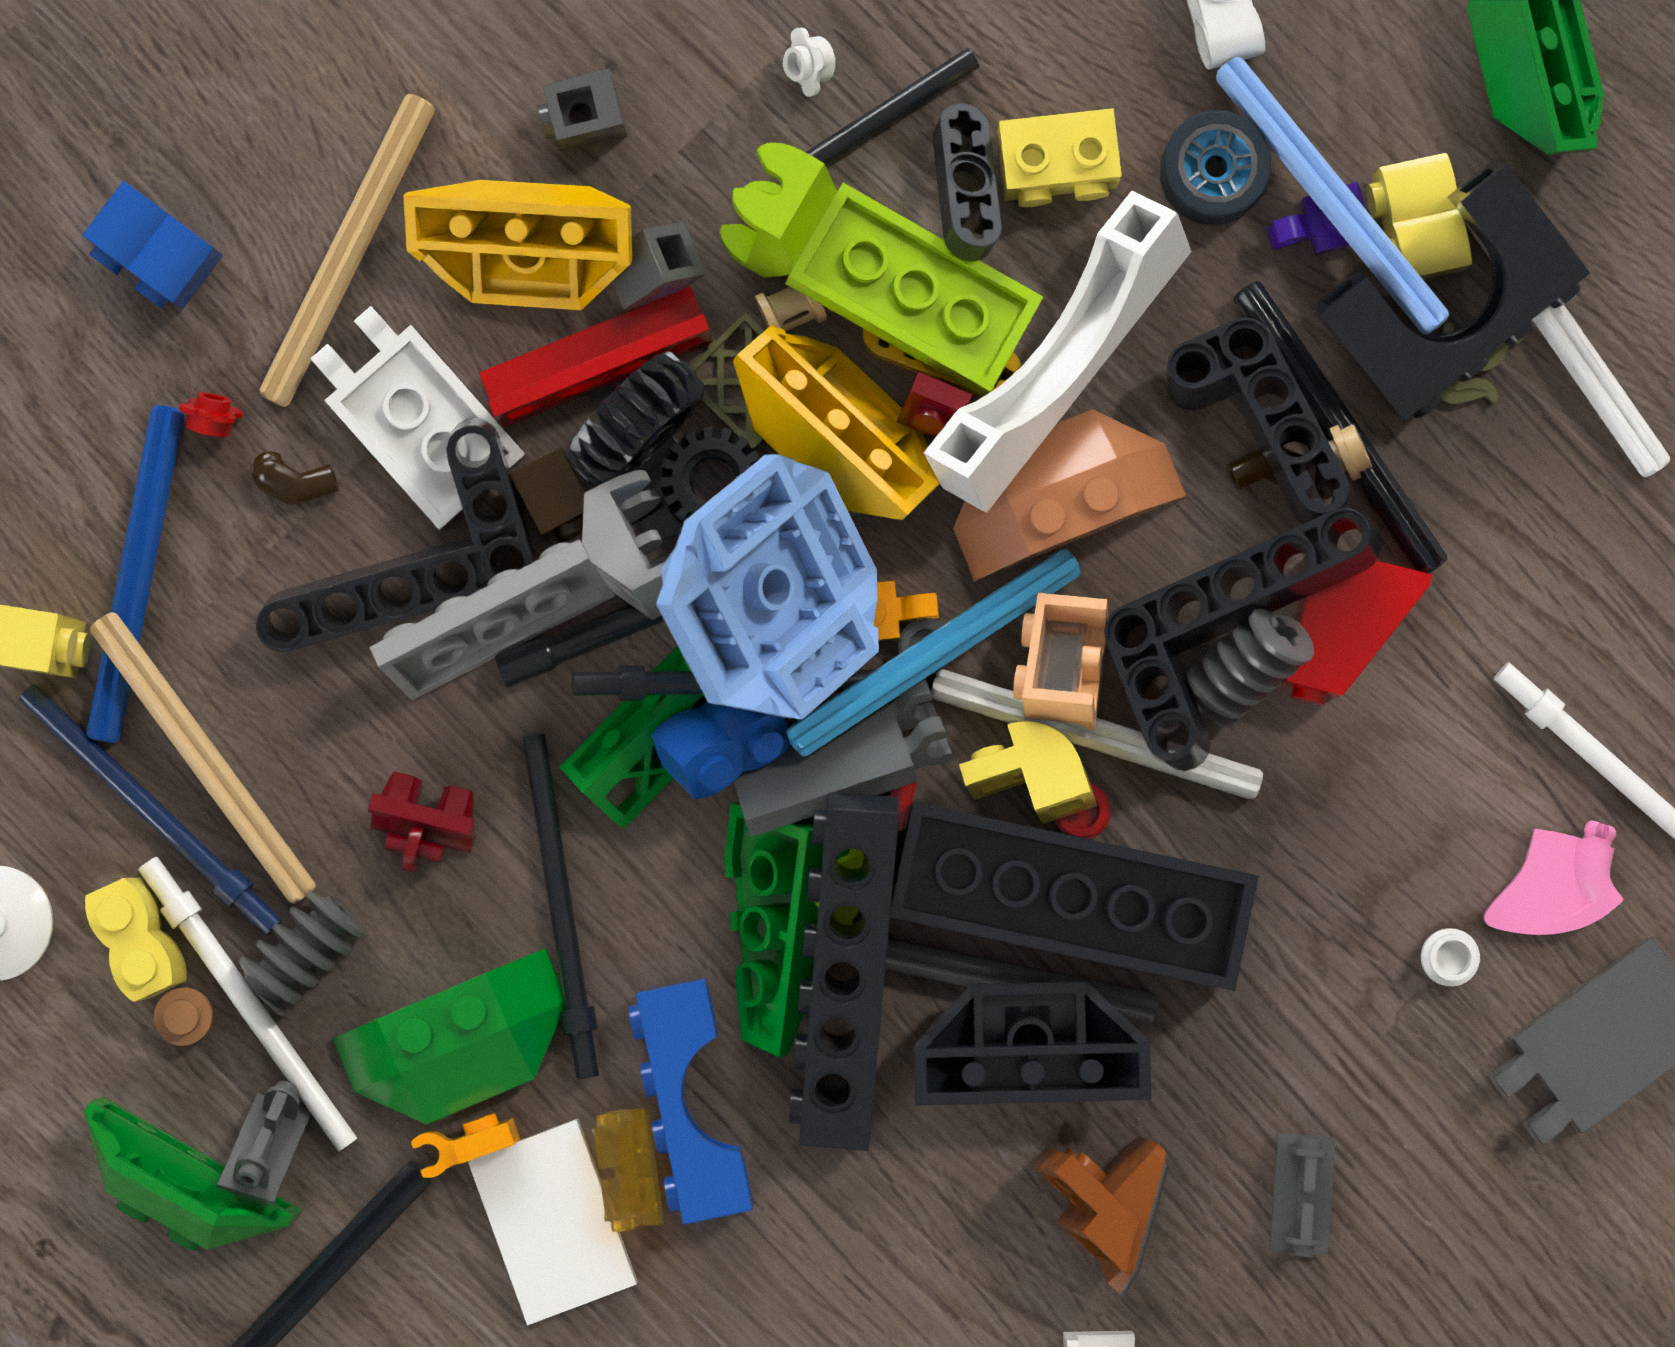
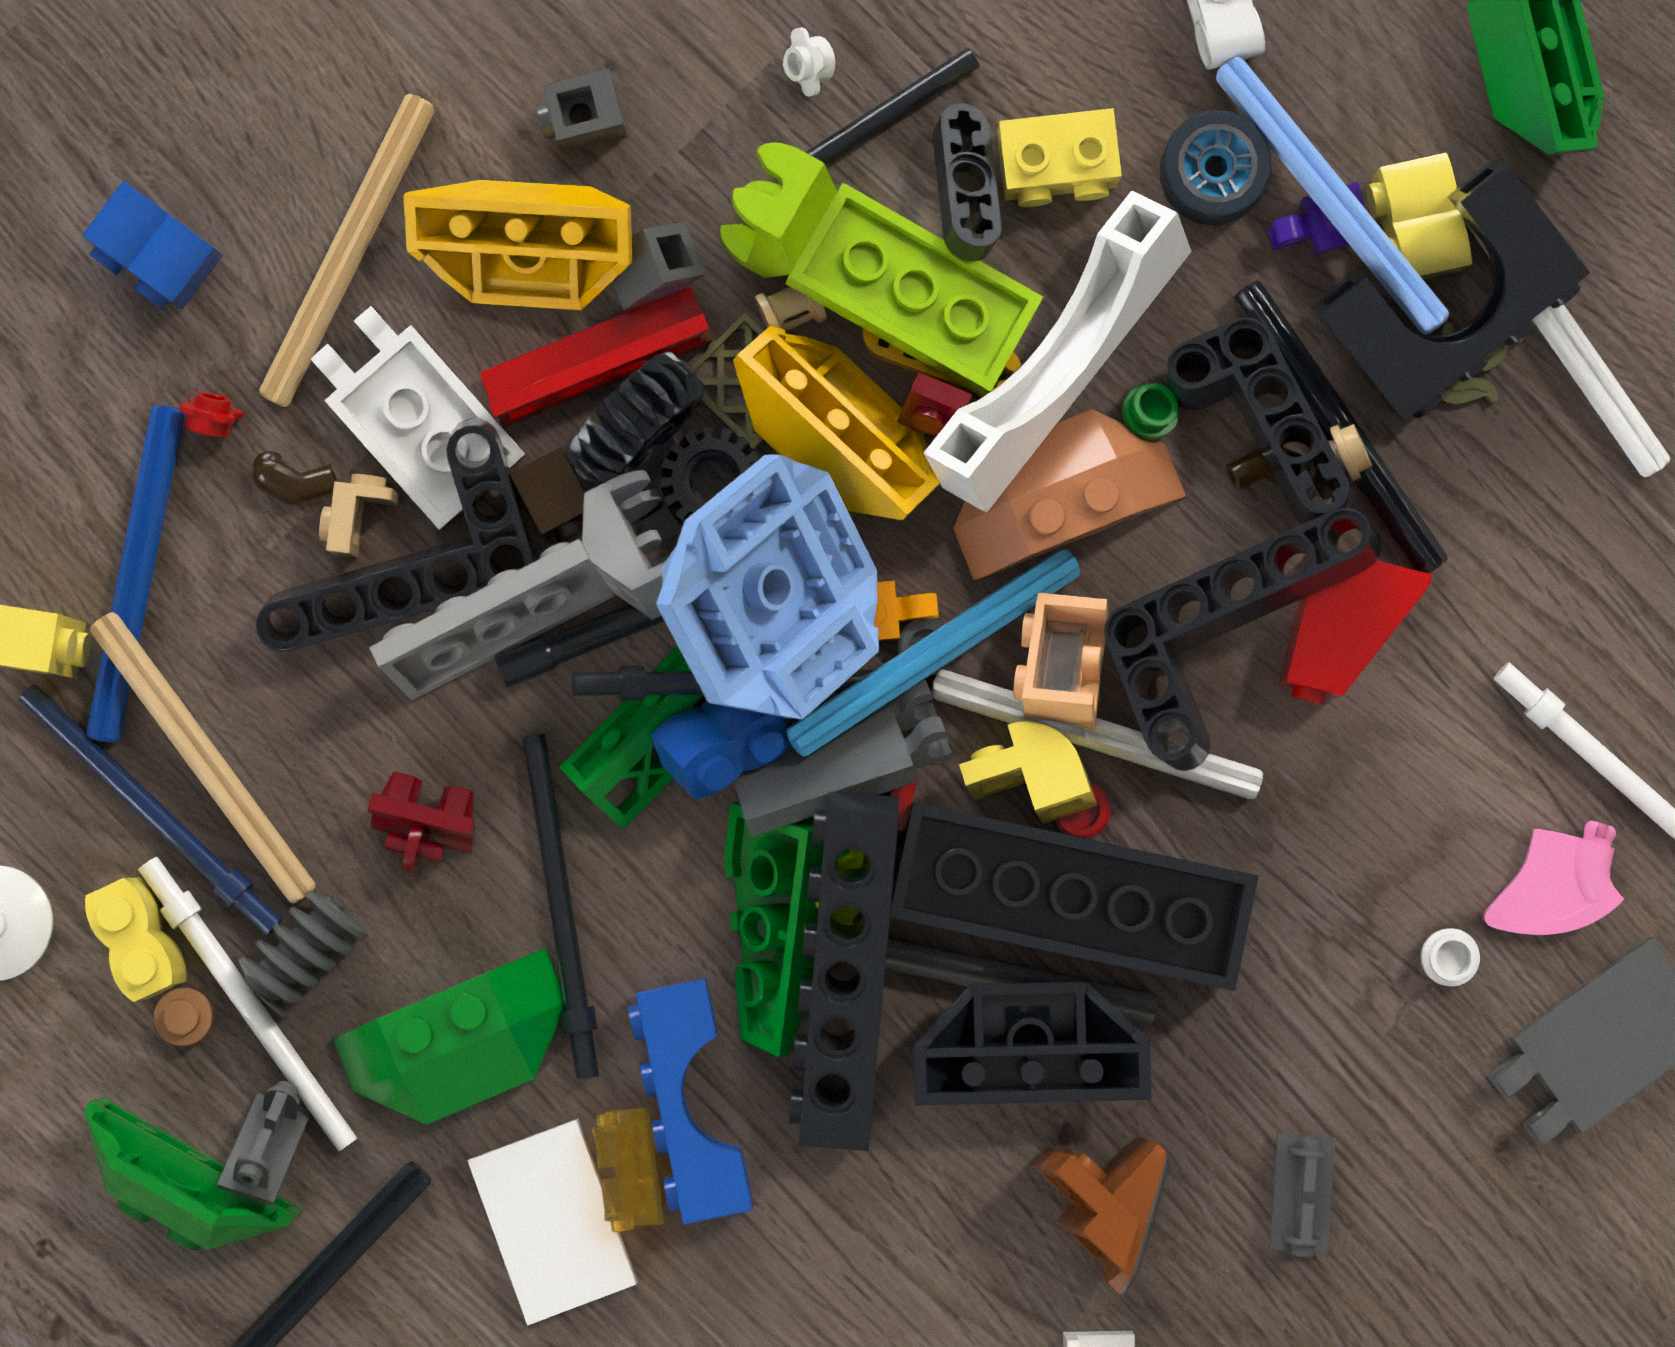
(343, 520): none -> tan bracket
(480, 1138): light orange plate -> none
(1150, 411): none -> green plate
(1248, 665): dark grey piece -> none

